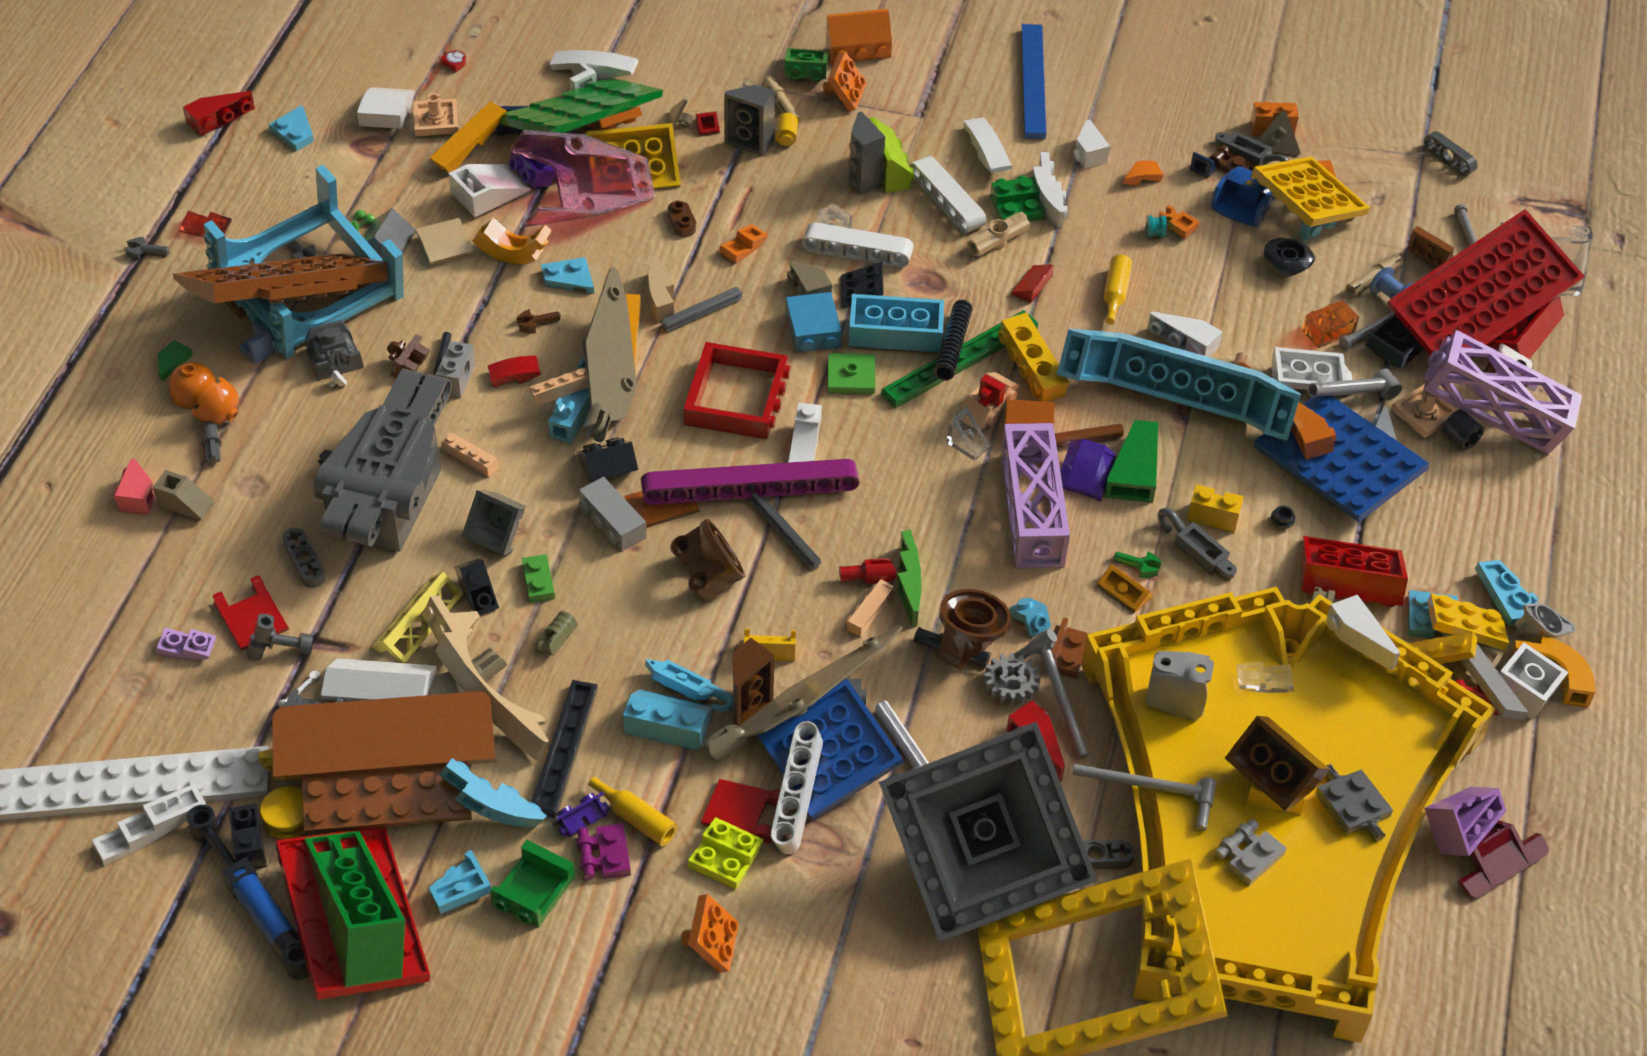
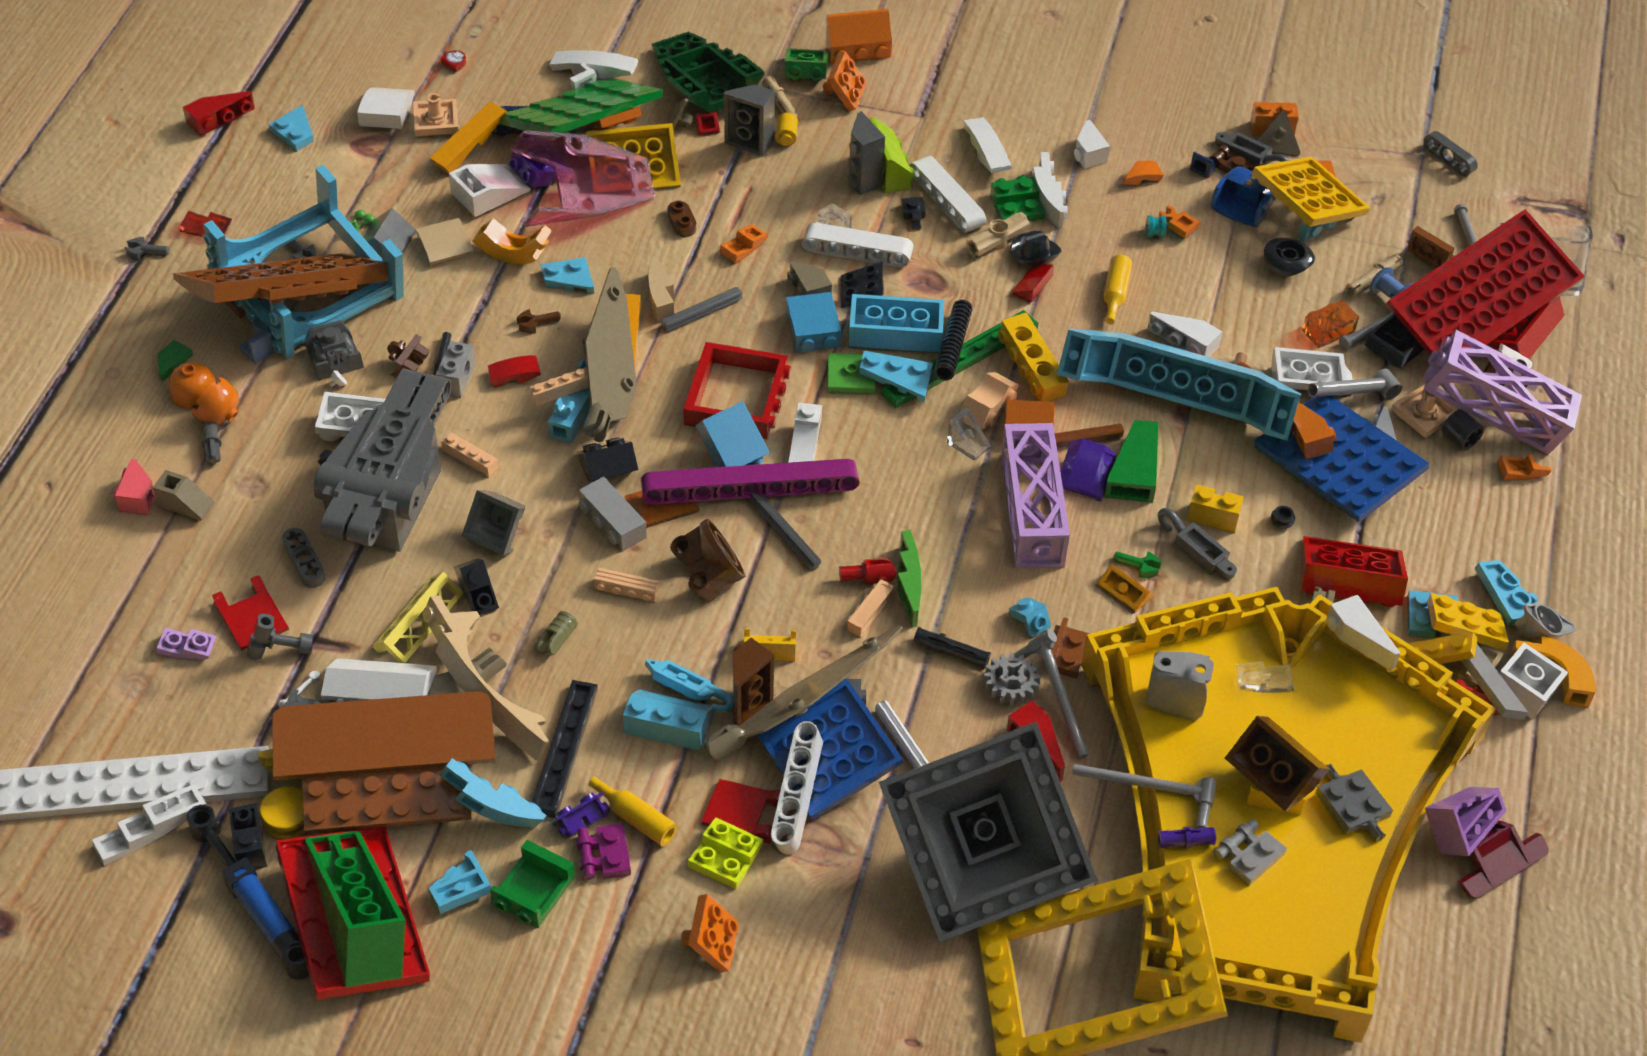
(341, 413): none -> white slope
(538, 578): bright green plate -> none
(626, 585): none -> light nougat piece
(704, 70): none -> dark green wedge
(733, 437): none -> dark azure brick
(901, 372): none -> medium azure wing
(913, 209): none -> black plate
(971, 624): reddish brown piece -> none
(991, 391): red tile -> none
(1033, 81): blue tile -> none
(1034, 248): none -> black hat
(1113, 846): dark grey beam -> none
(1186, 837): none -> dark purple pin
(1521, 469): none -> orange slope

